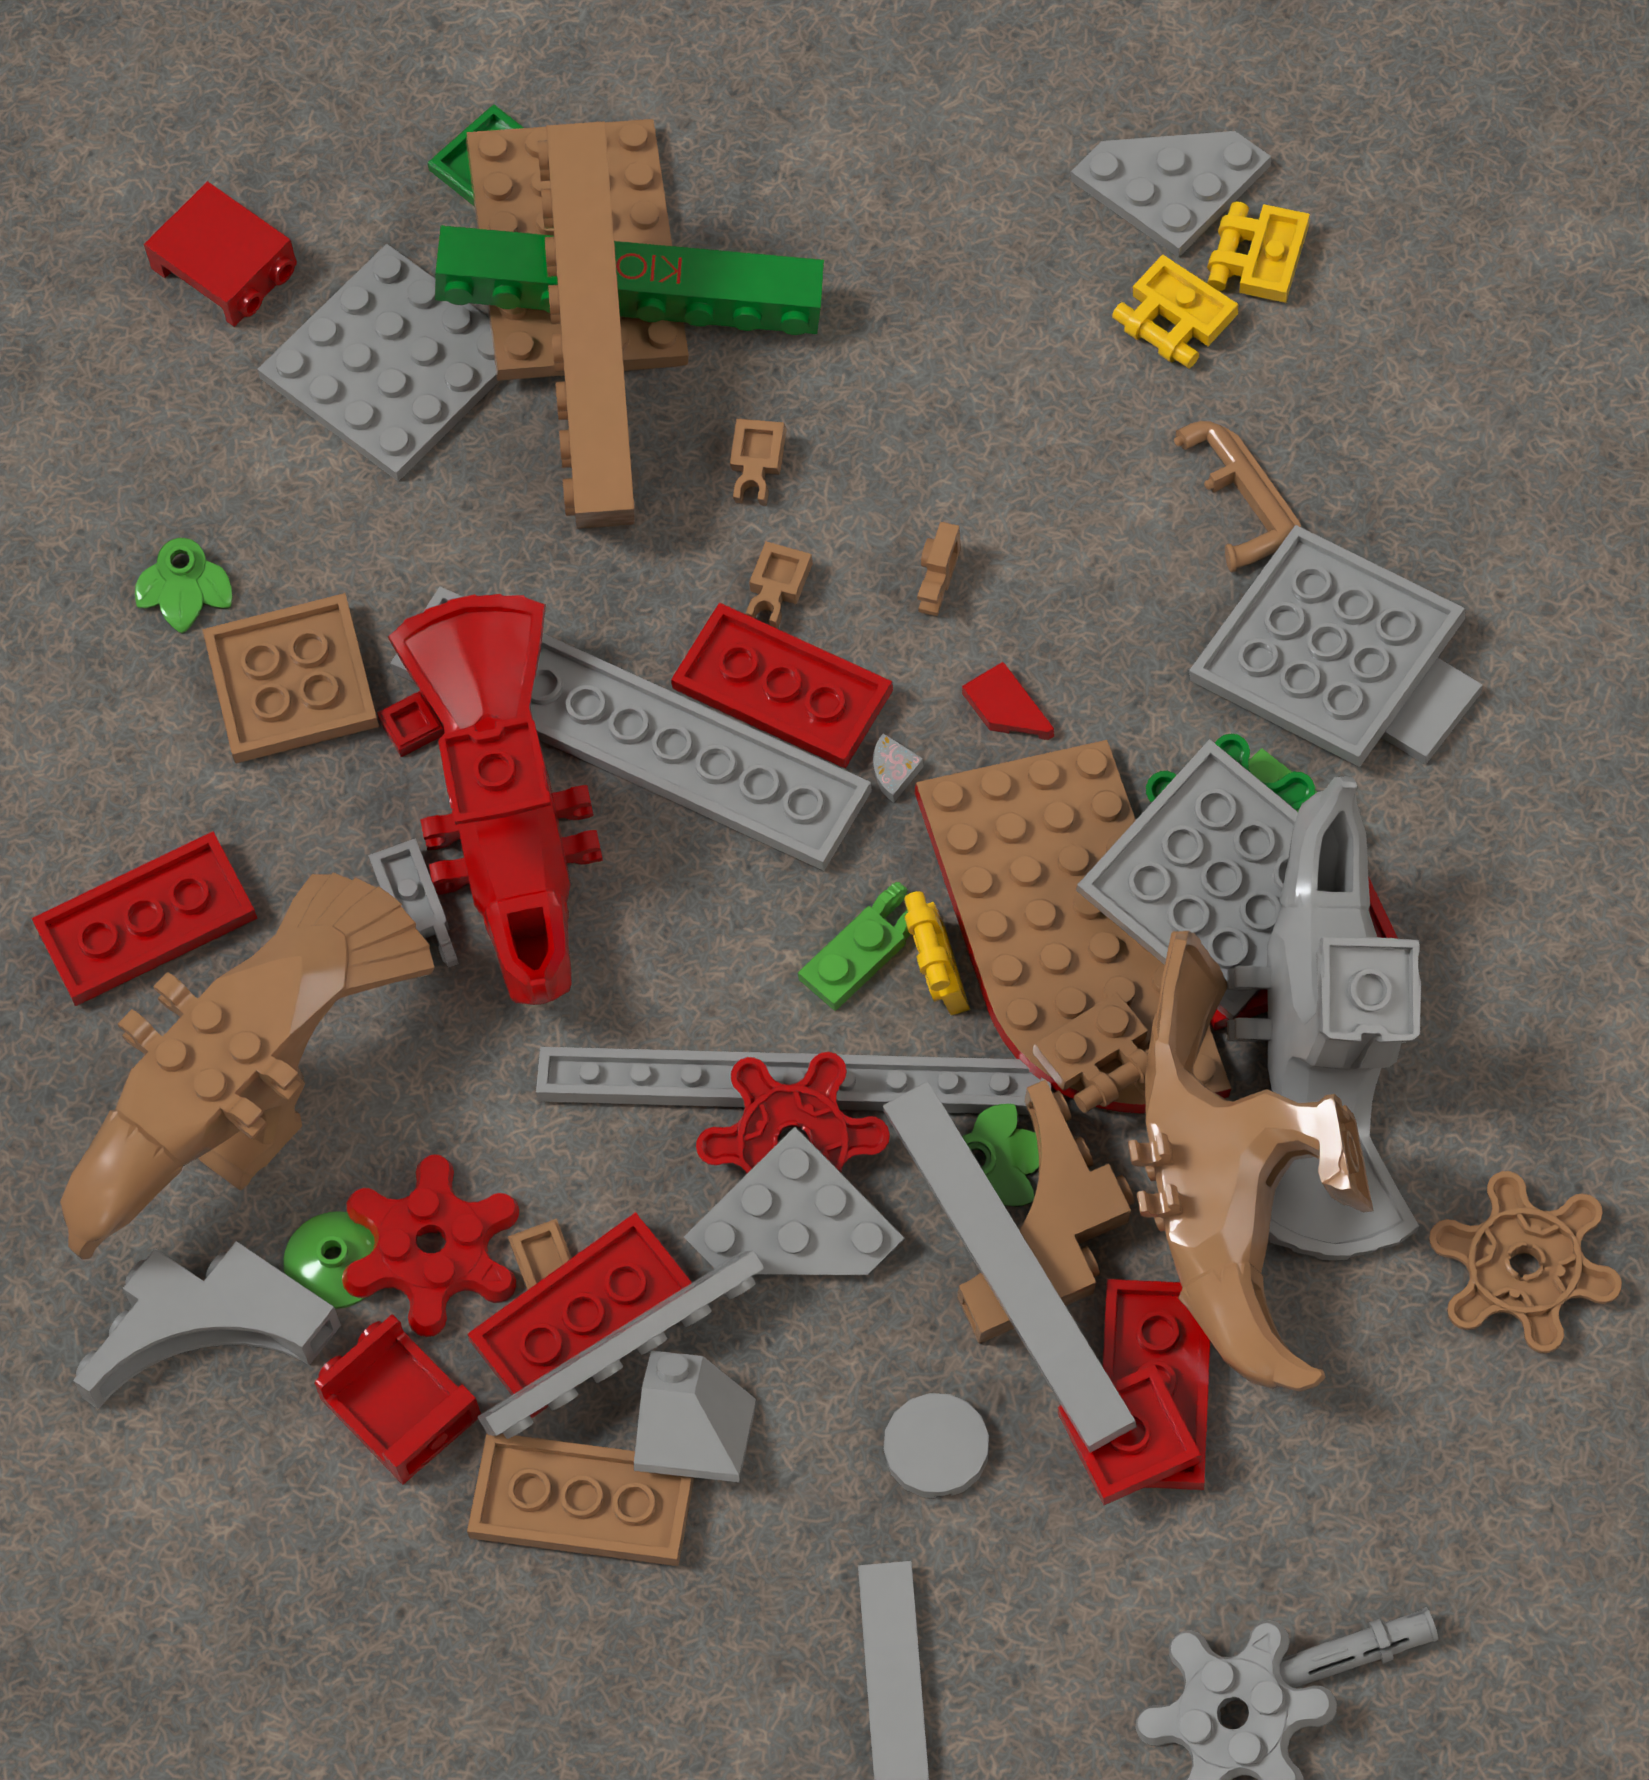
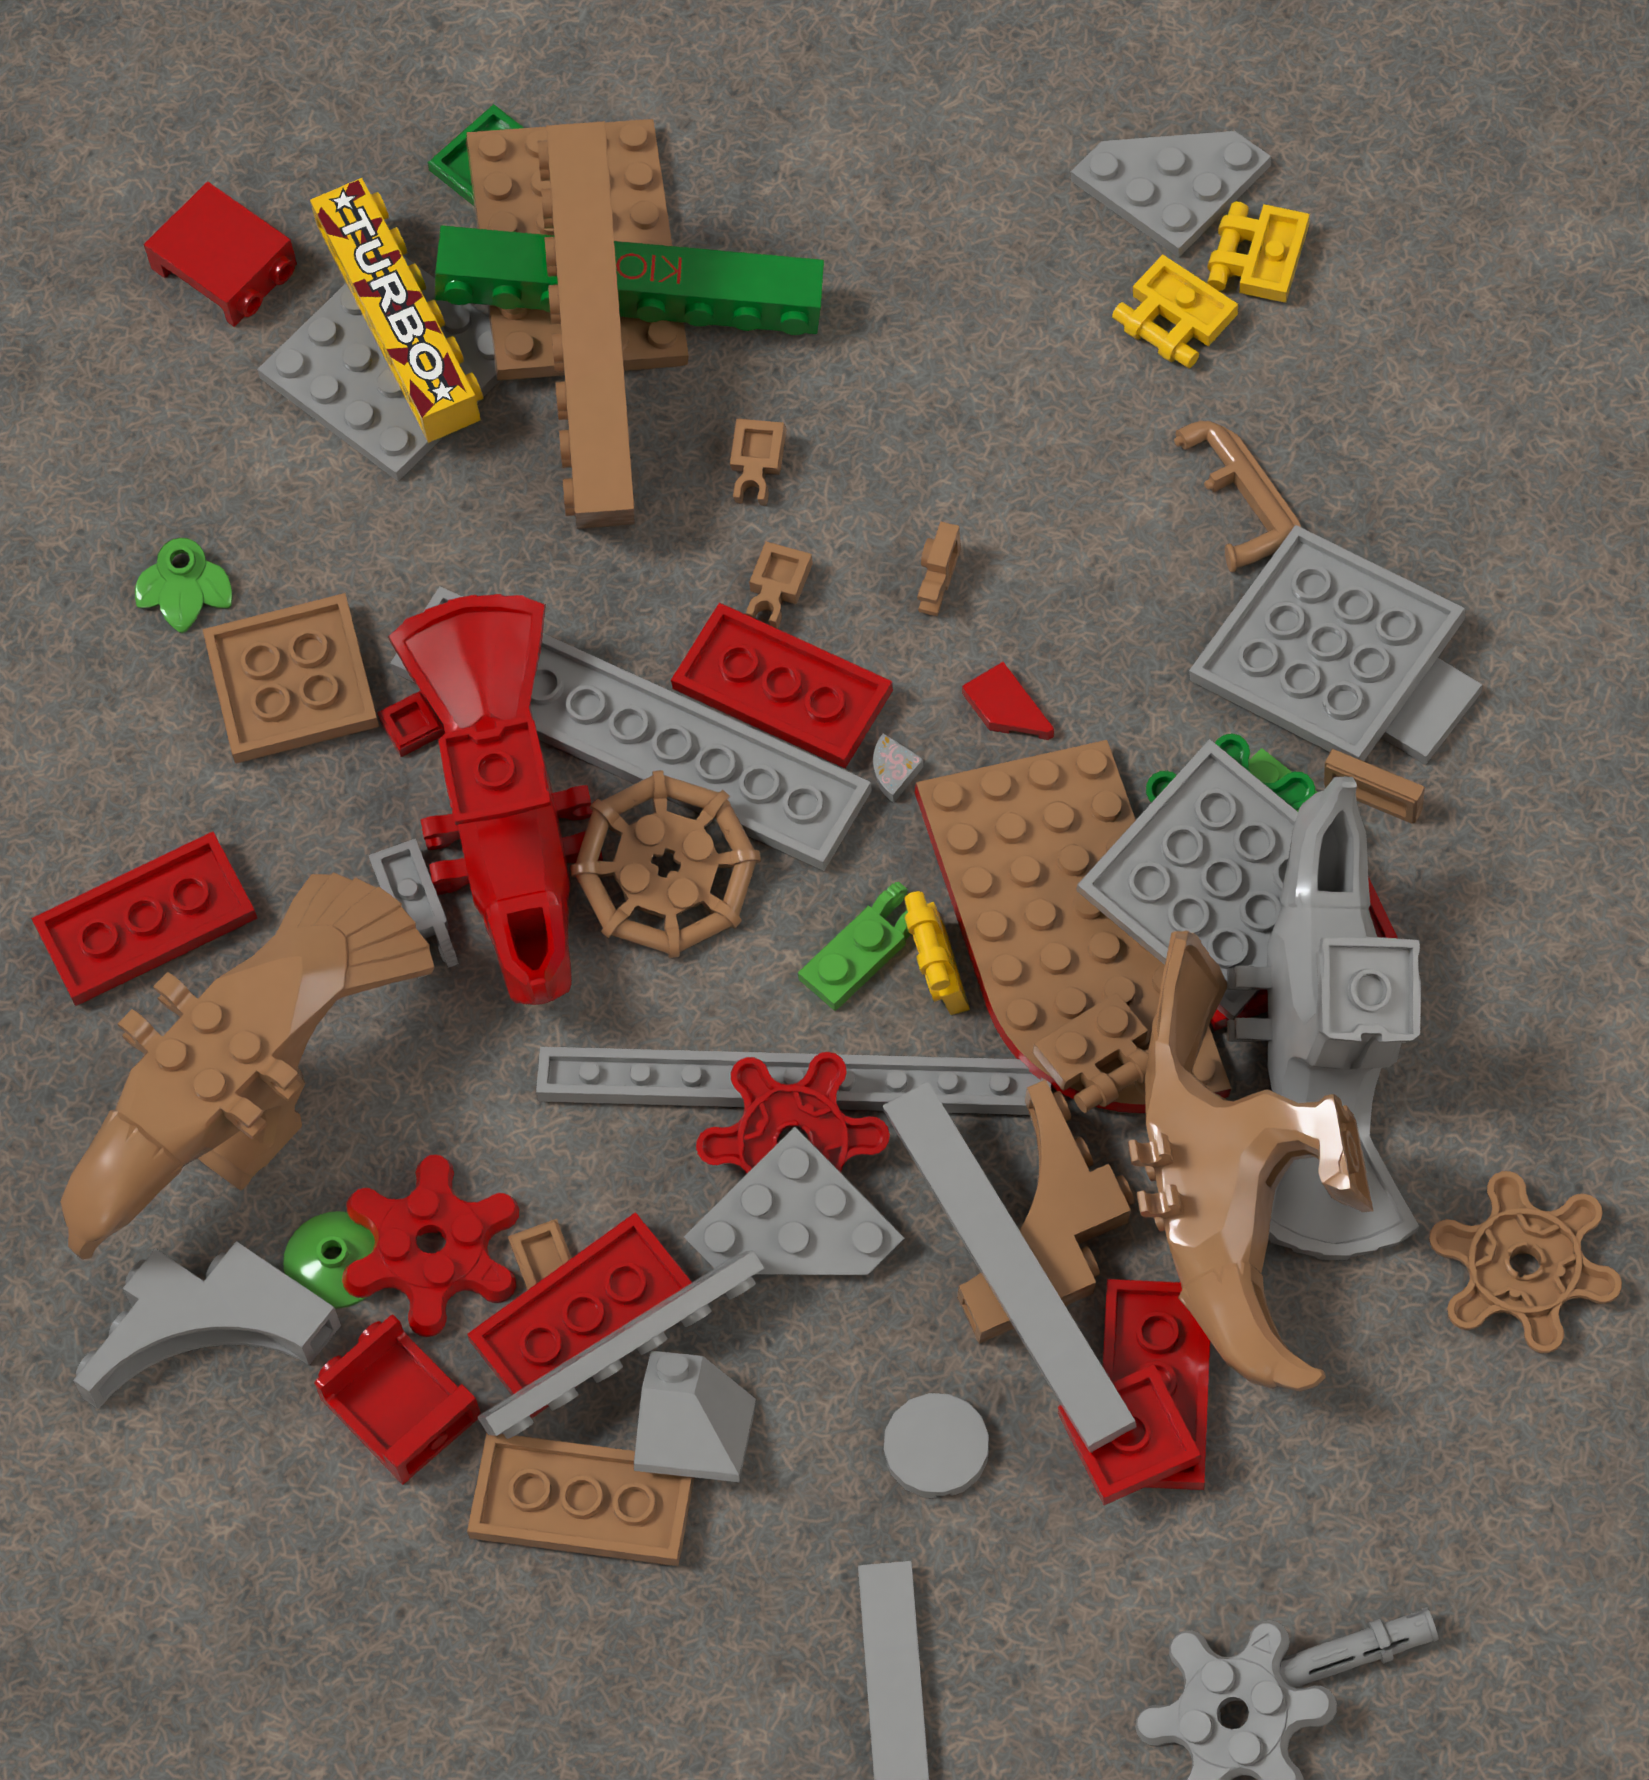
(396, 310): none -> brick
(691, 849): none -> medium nougat plate
(1008, 1153): bright green plate -> none
(1377, 786): none -> medium nougat tile

